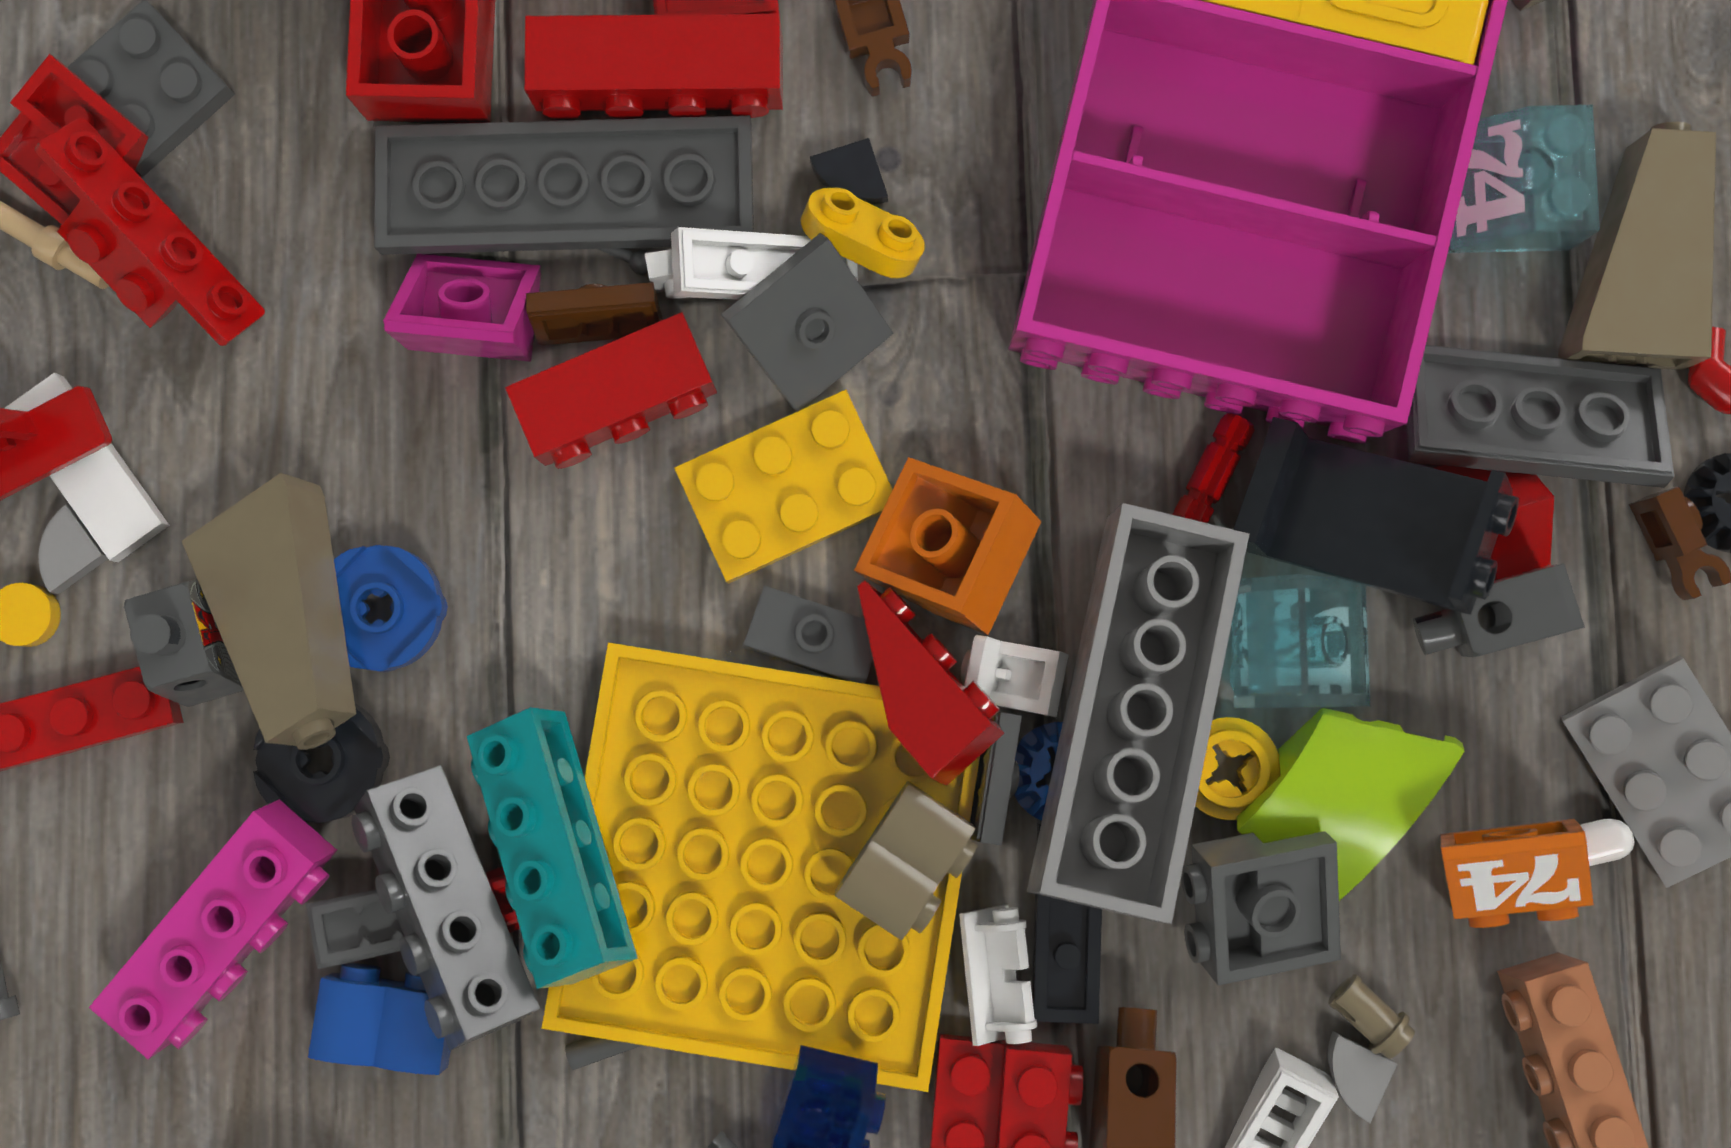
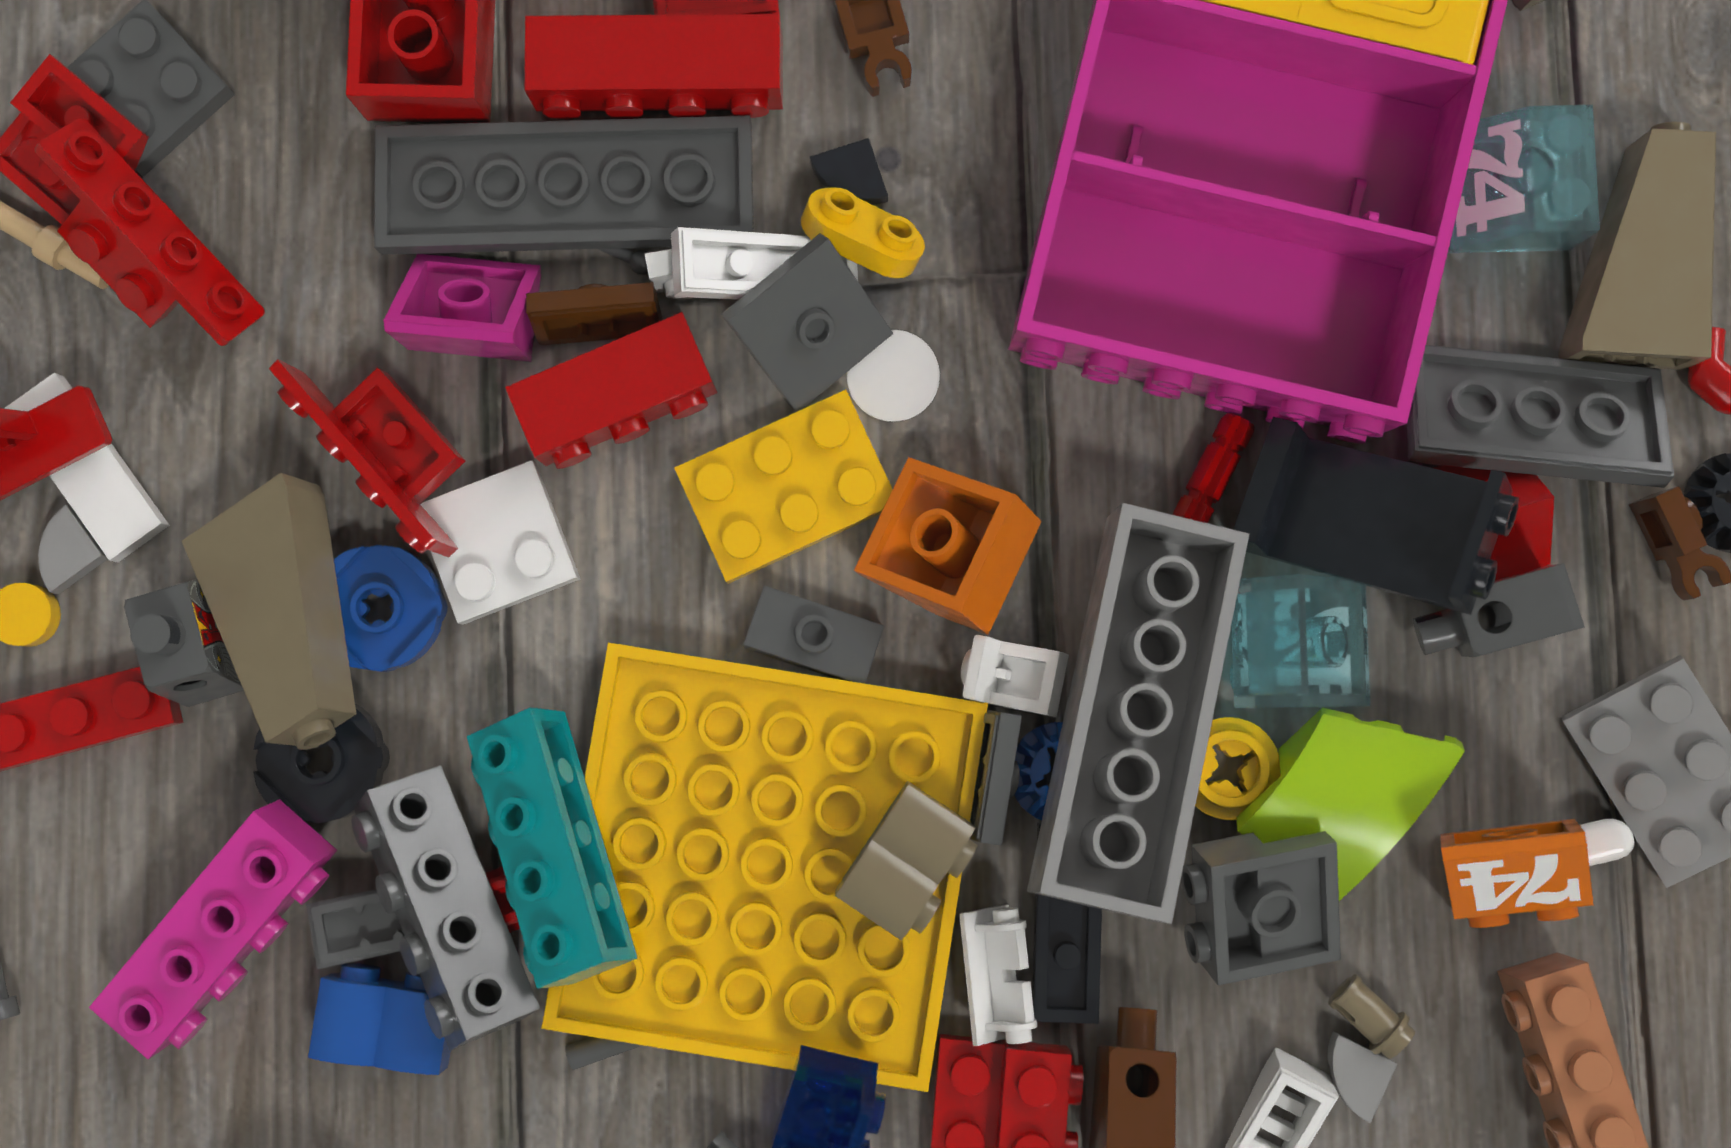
(387, 442): none -> red bracket
(504, 541): none -> white plate
(895, 378): none -> white sticker
(922, 699): red slope -> none

